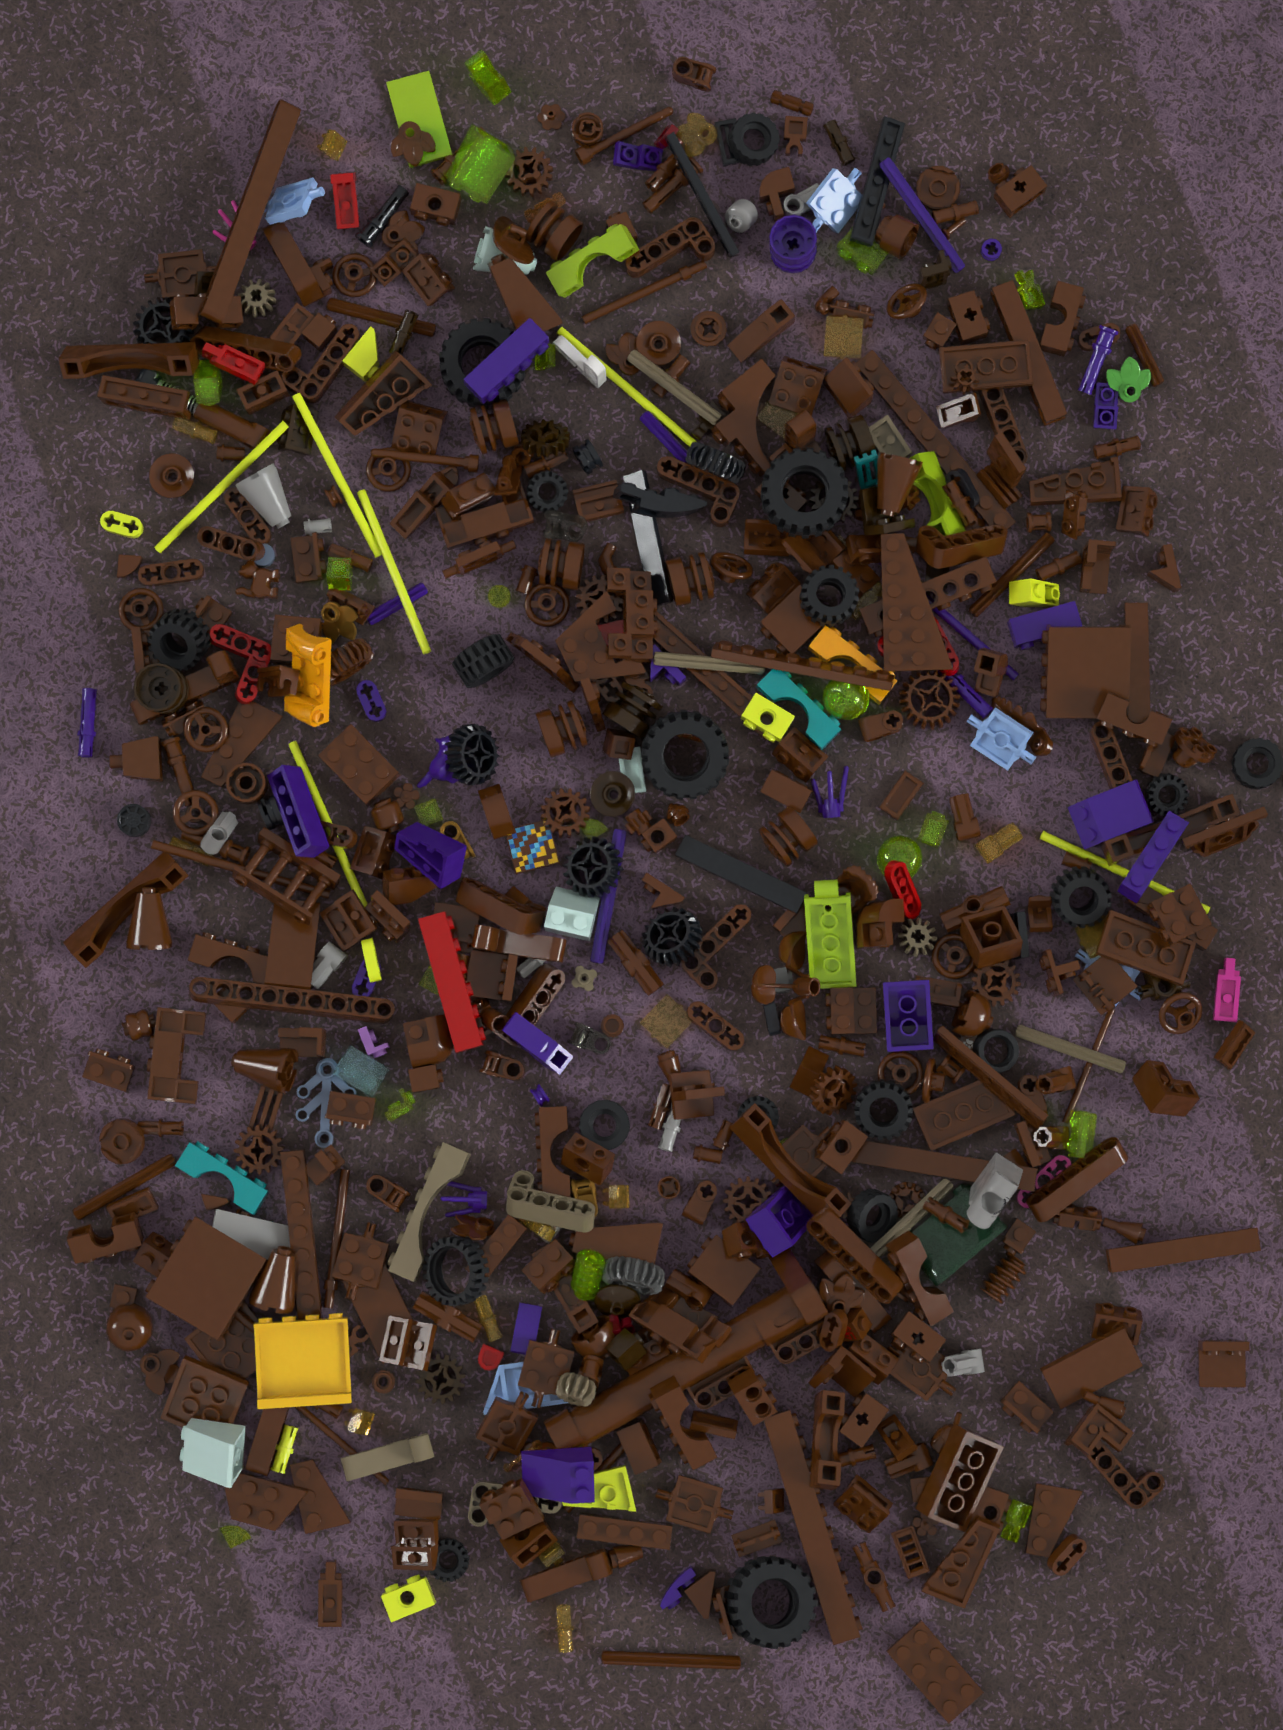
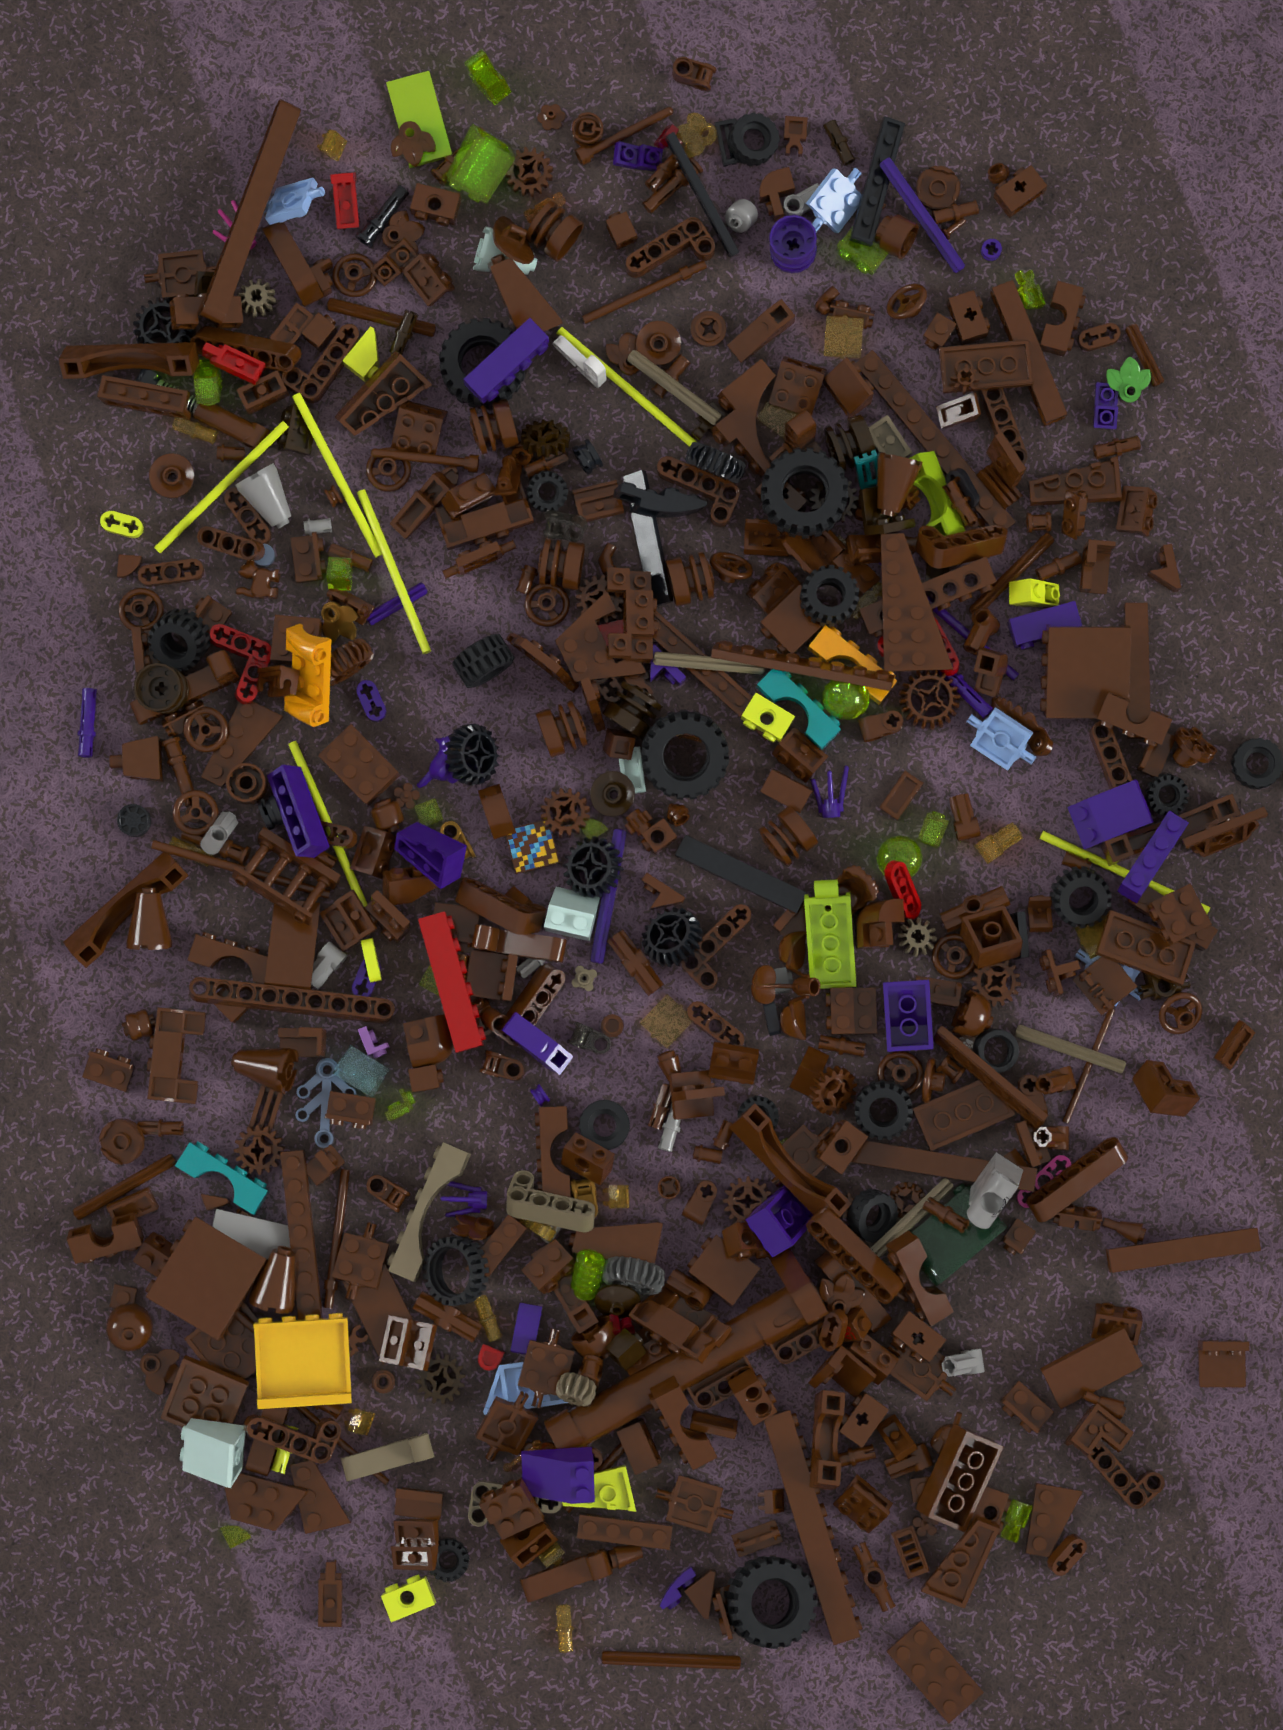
(290, 1434): none -> reddish brown beam
(499, 596): clear neon green tile -> none
(546, 360): clear neon green tile -> none
(568, 274): lime arch -> none
(664, 436): dark purple axle -> none
(733, 1063): none -> reddish brown bracket
(792, 103): reddish brown axle -> none
(936, 273): dark brown bracket -> none
(984, 626): none -> reddish brown piece
(1004, 1277): reddish brown piece -> none
(1082, 1133): clear neon green bracket -> none
(1101, 349): dark purple pin -> none
(1227, 992): dark pink hinge -> none

